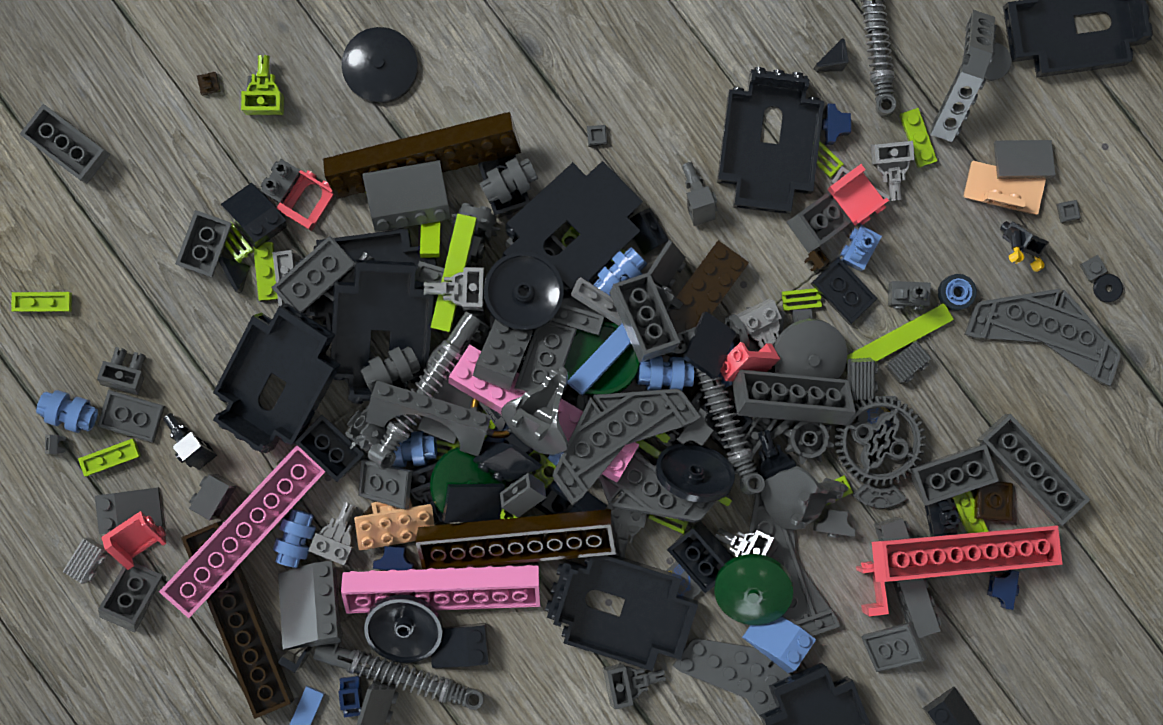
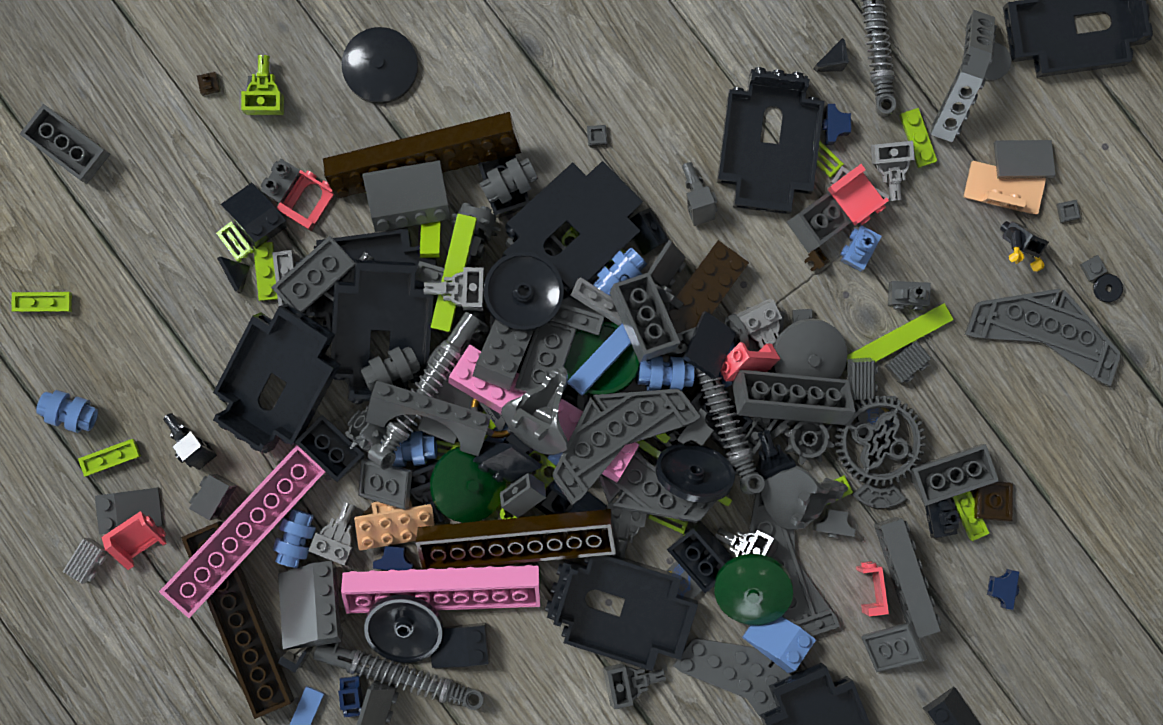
(51, 444): dark grey tile -> none
(120, 377): dark grey brick -> none
(130, 597): dark grey slope -> none
(131, 416): dark grey tile -> none
(203, 243): dark grey slope -> none
(472, 502): black tile -> none
(797, 307): lime tile -> none
(844, 291): black tile -> none
(964, 284): wheel -> none
(966, 553): coral brick -> none
(1033, 470): dark grey brick -> none

